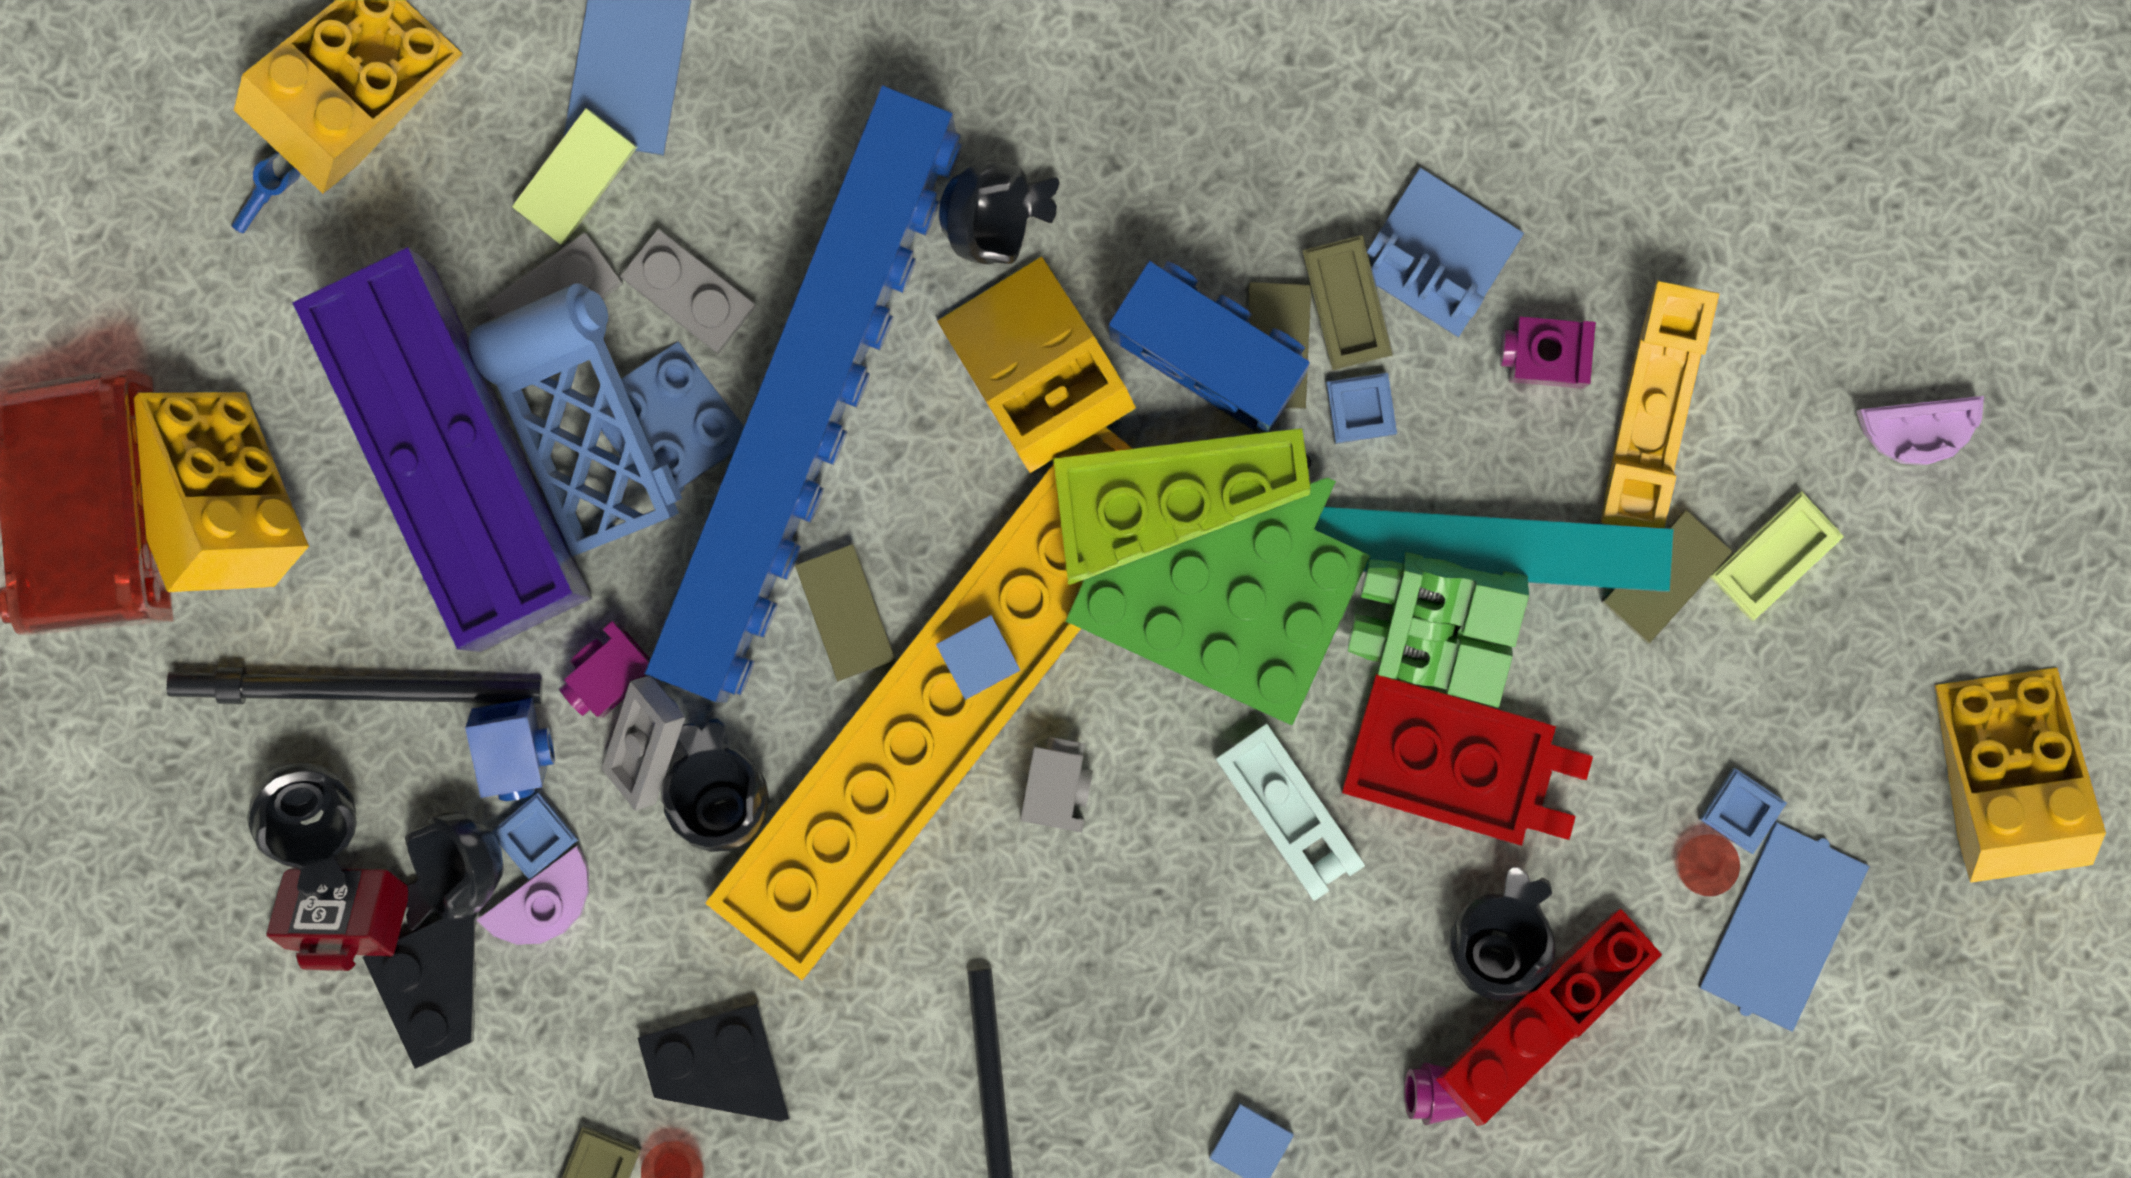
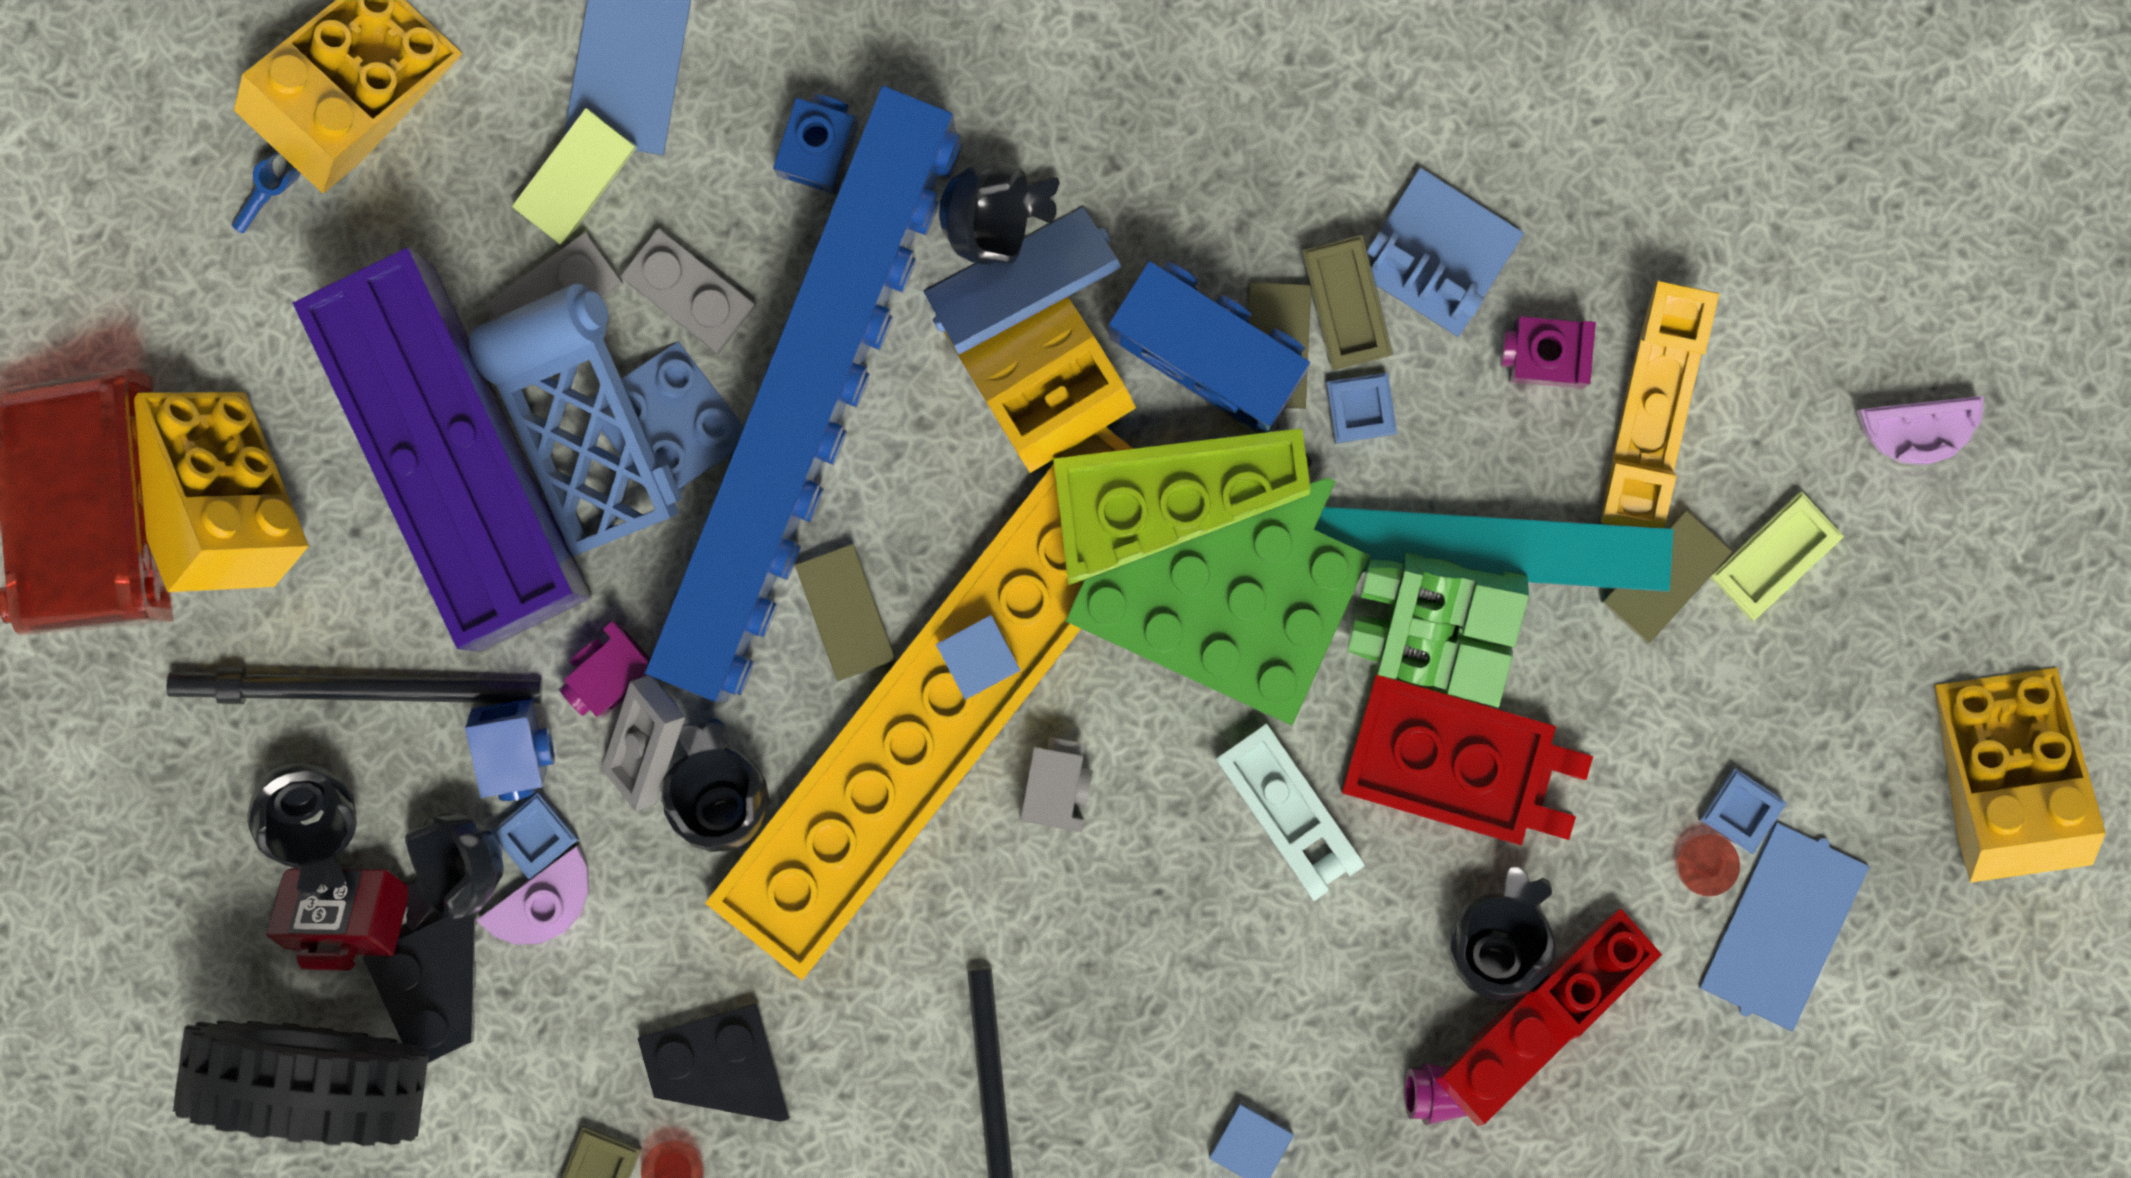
(300, 1083): none -> black tyre
(816, 143): none -> blue brick
(999, 295): none -> medium blue piece

